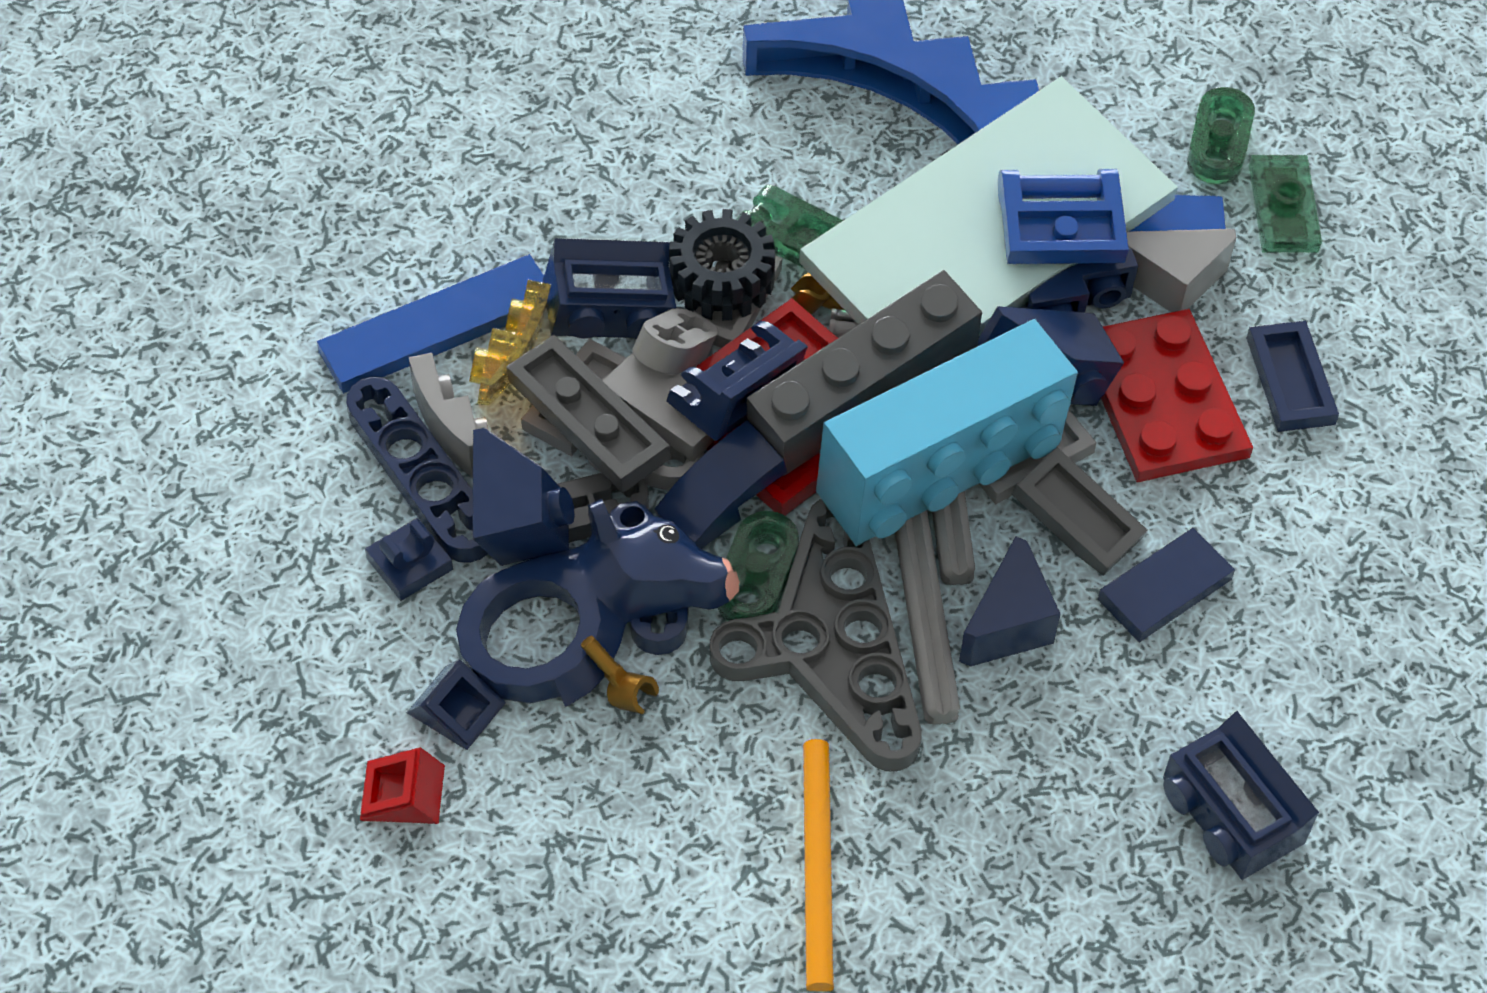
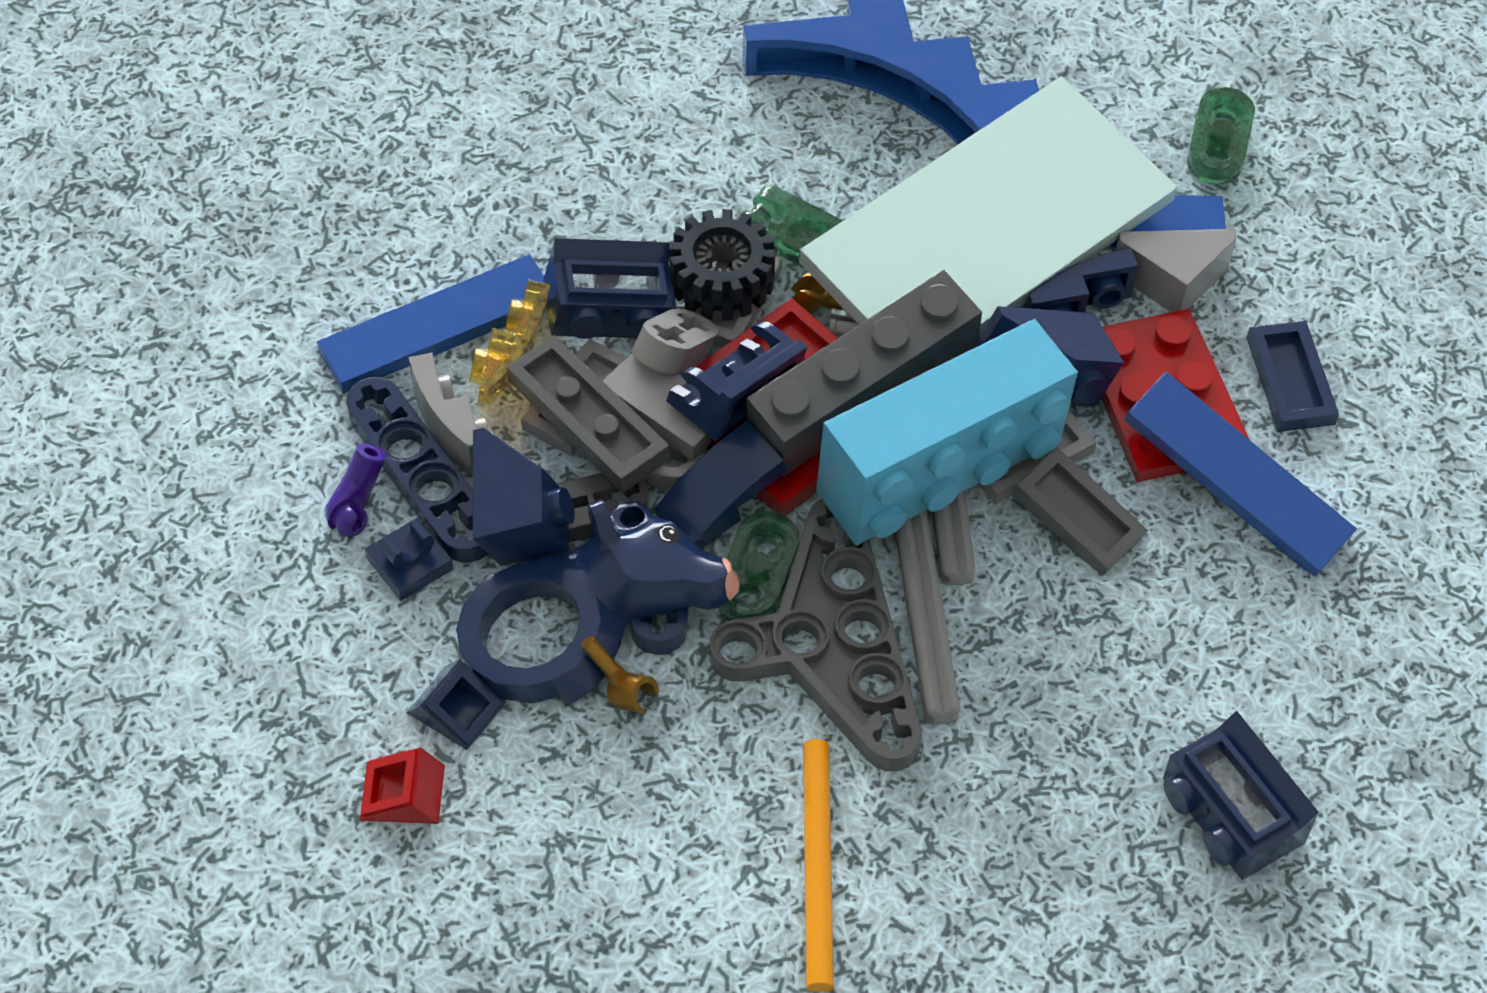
(353, 492): none -> dark purple arm
(1013, 612): dark blue slope -> none
(1063, 229): blue plate -> none
(1166, 584): dark blue tile -> none
(1240, 474): none -> blue tile
(1285, 204): clear green plate -> none

